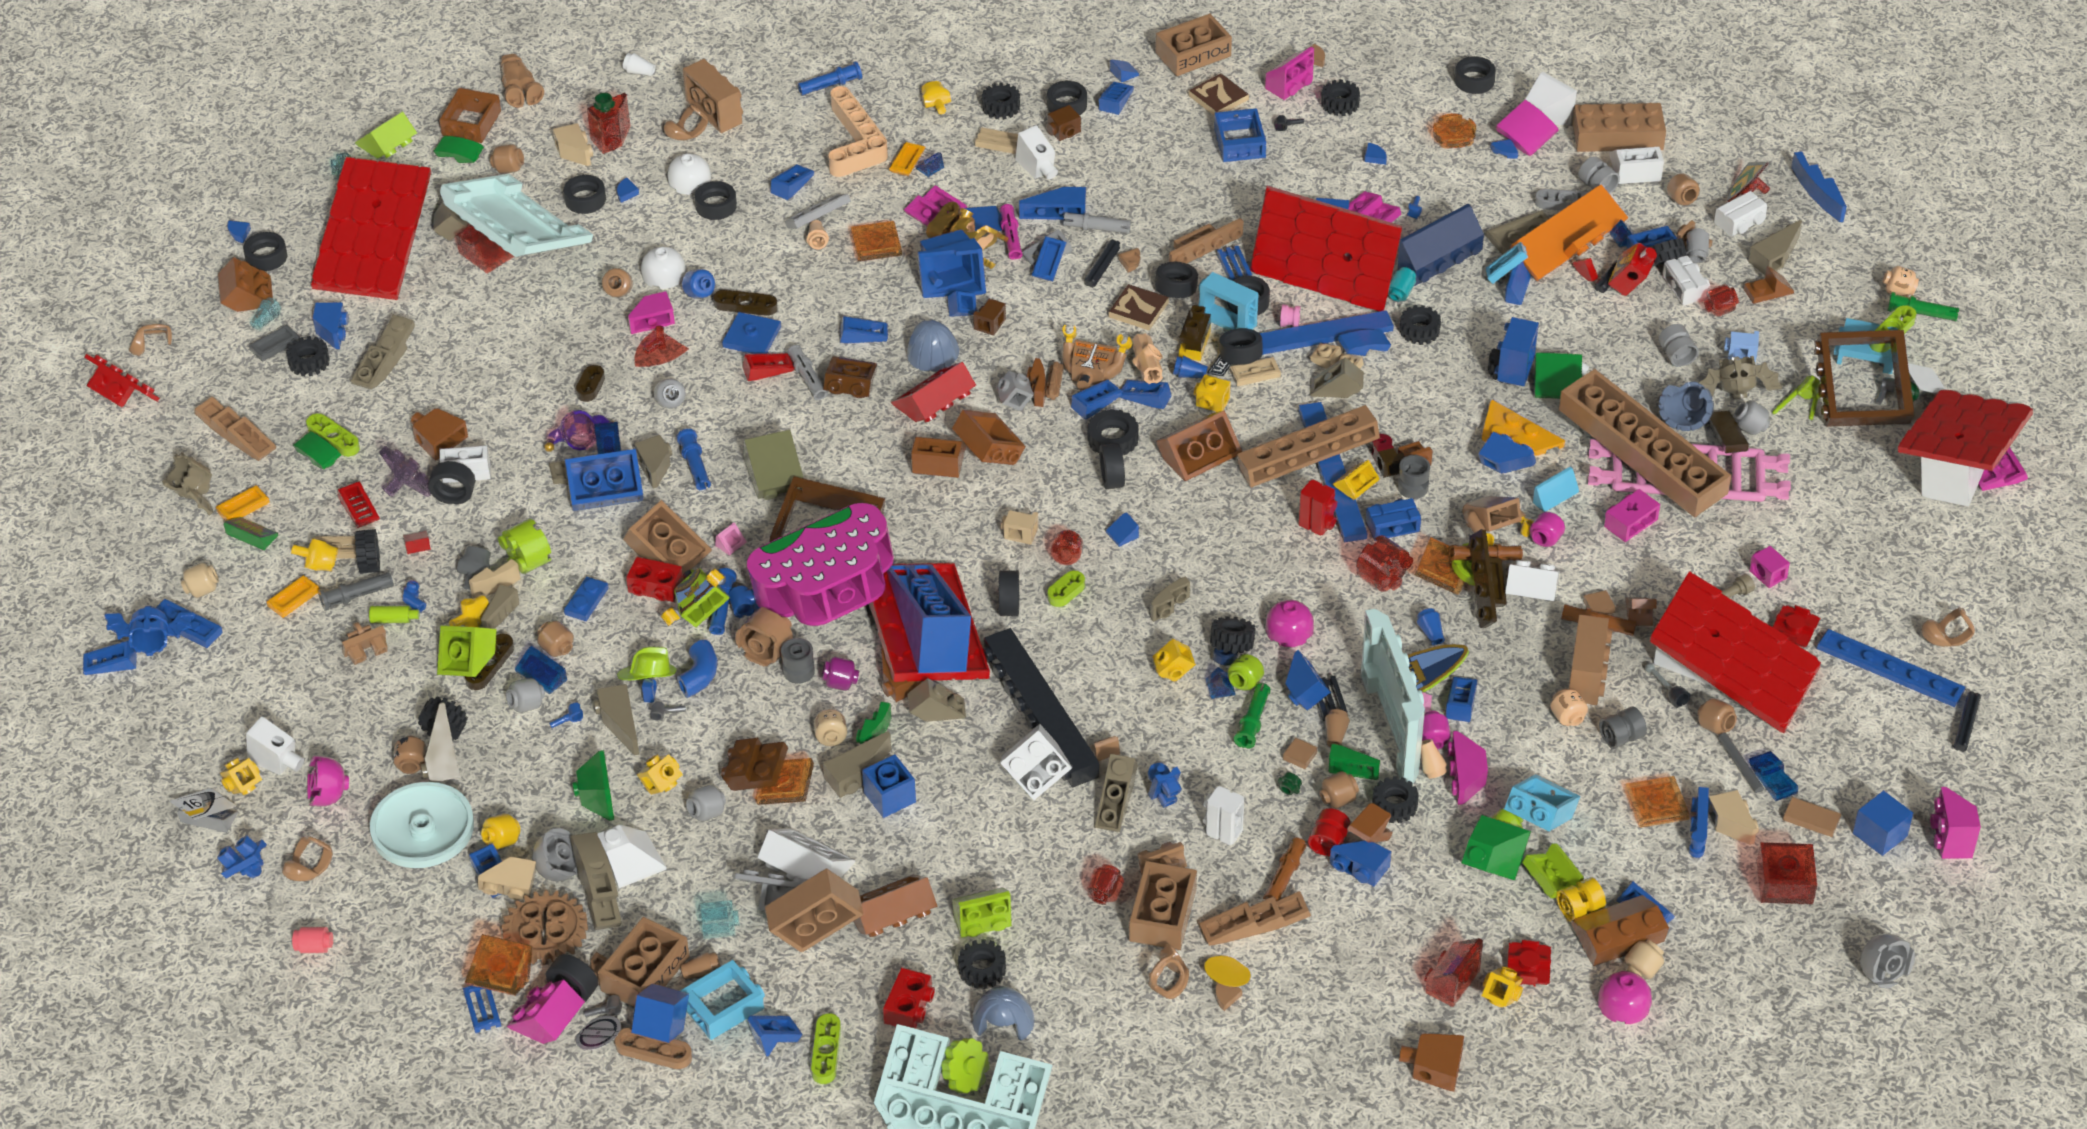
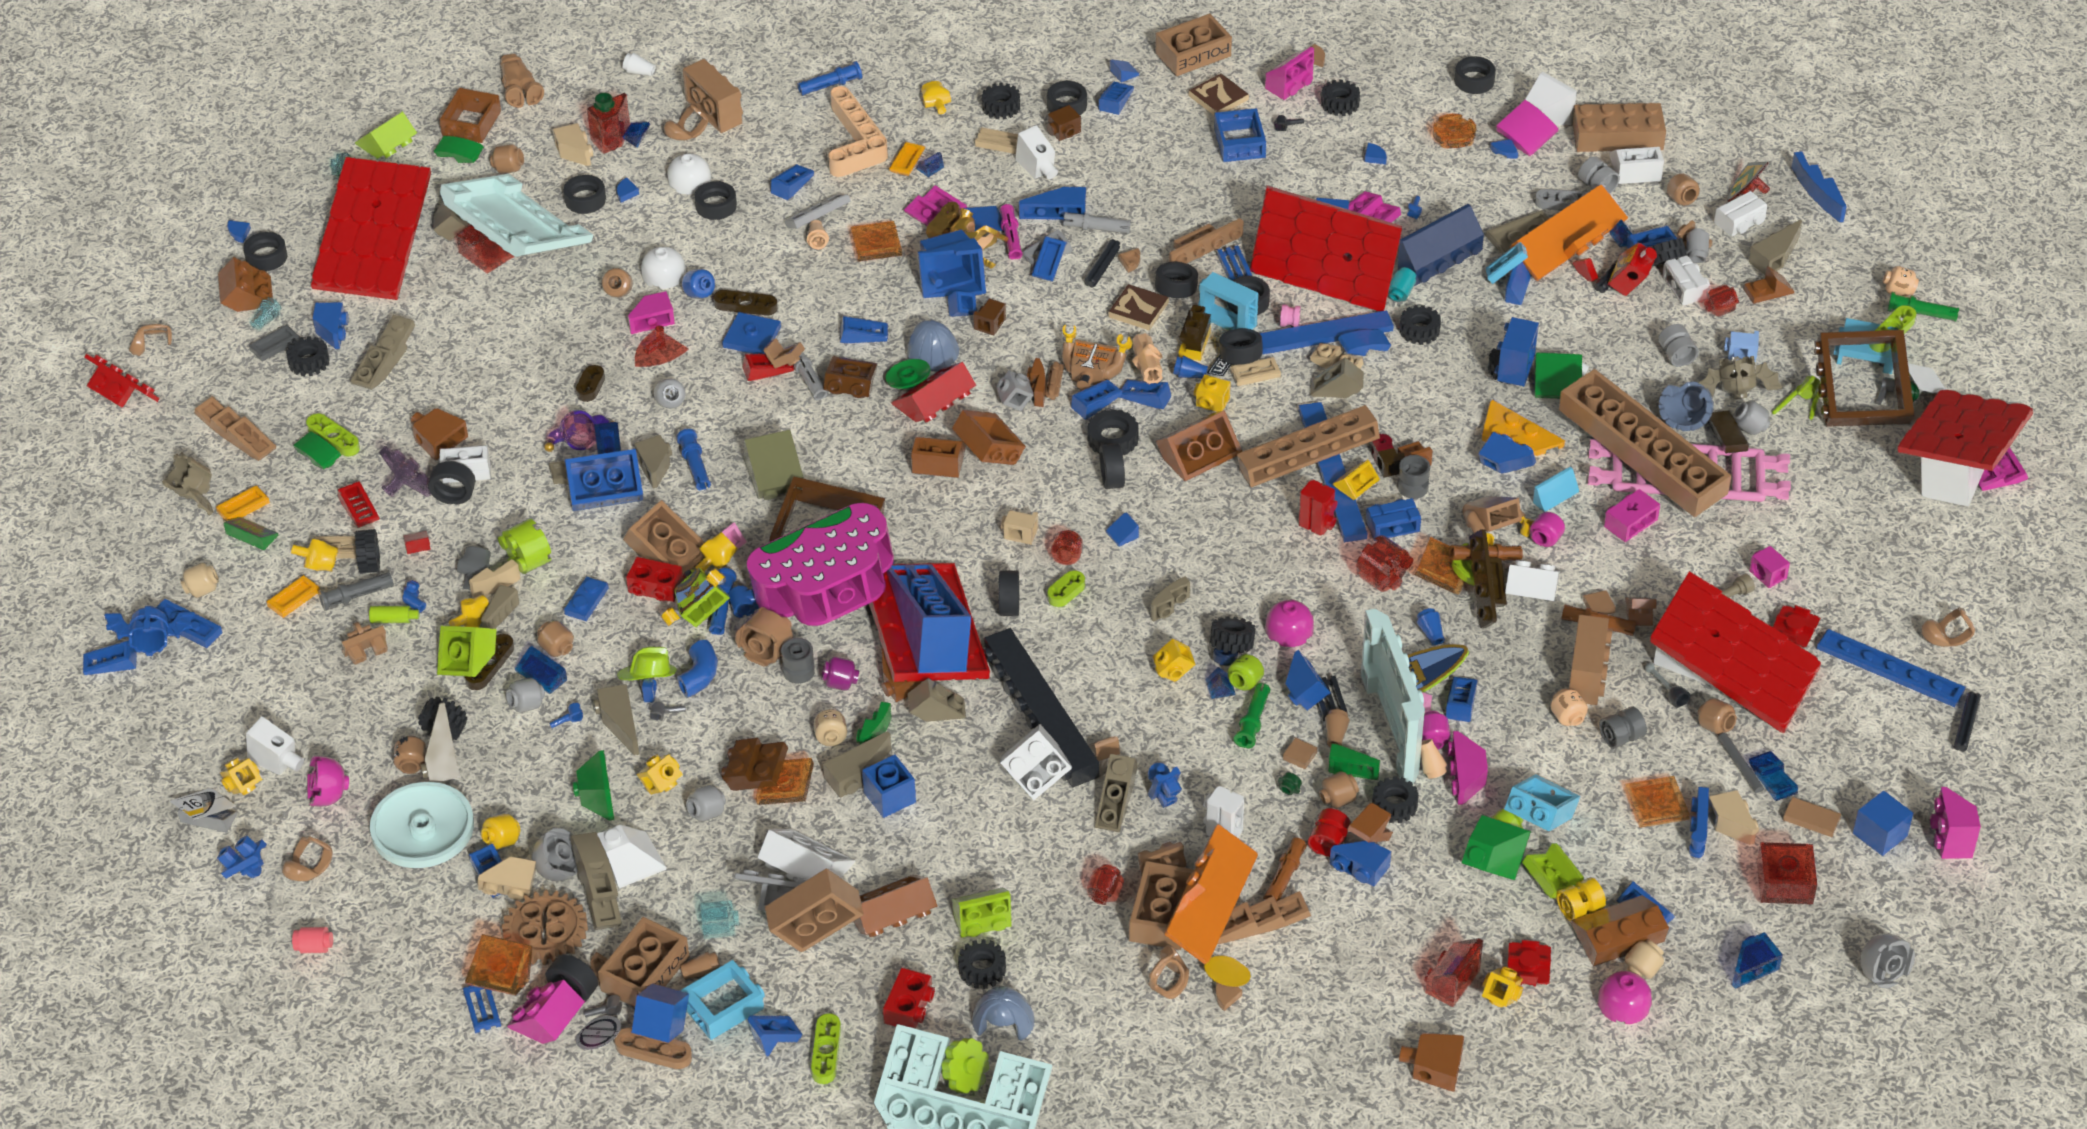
(636, 133): none -> clear blue slope
(717, 552): none -> yellow piece
(780, 356): none -> medium nougat bracket
(908, 373): none -> green dish
(1211, 894): none -> orange bracket
(1756, 959): none -> clear blue slope

